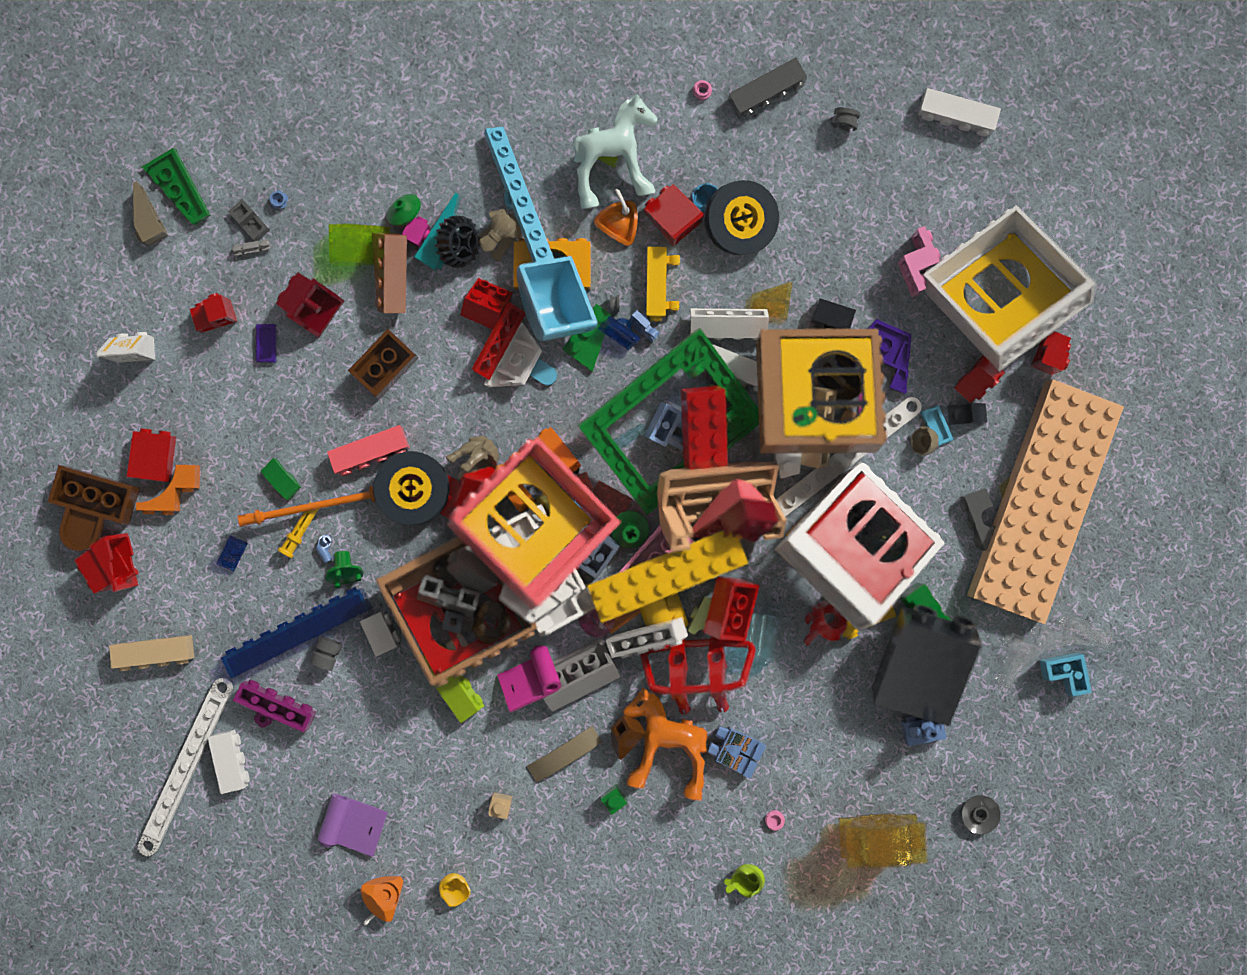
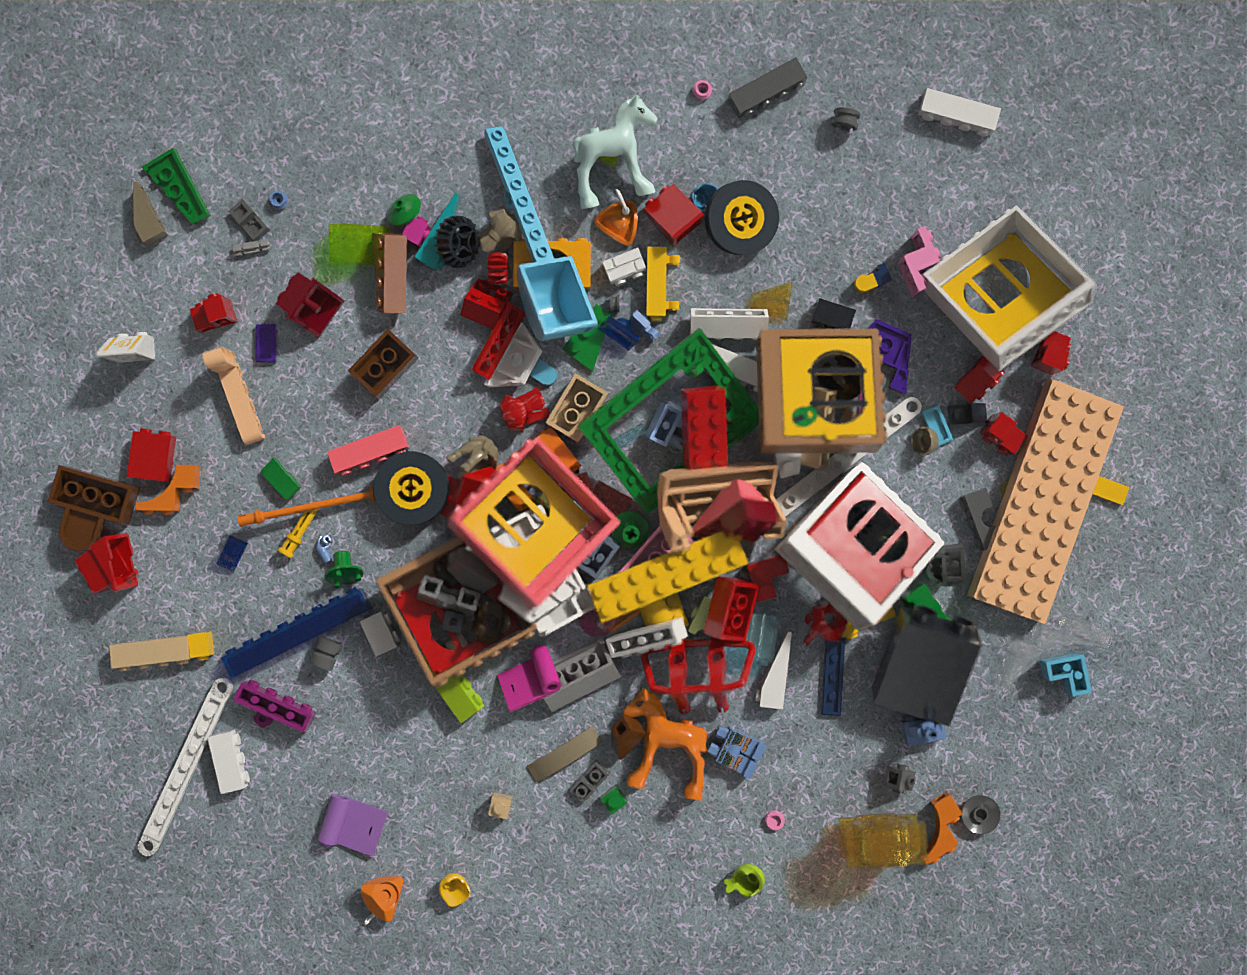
(201, 645): none -> yellow brick
(223, 362): none -> light nougat beam
(497, 268): none -> red gear
(520, 410): none -> red piece
(575, 405): none -> tan brick
(589, 781): none -> dark grey slope
(624, 267): none -> white brick
(762, 572): none -> red brick
(774, 682): none -> white slope
(833, 677): none -> dark blue tile
(869, 282): none -> leg
(899, 778): none -> dark grey brick
(943, 839): none -> orange arch
(947, 564): none -> flat silver slope
(1003, 432): none -> red brick
(1110, 490): none -> yellow tile

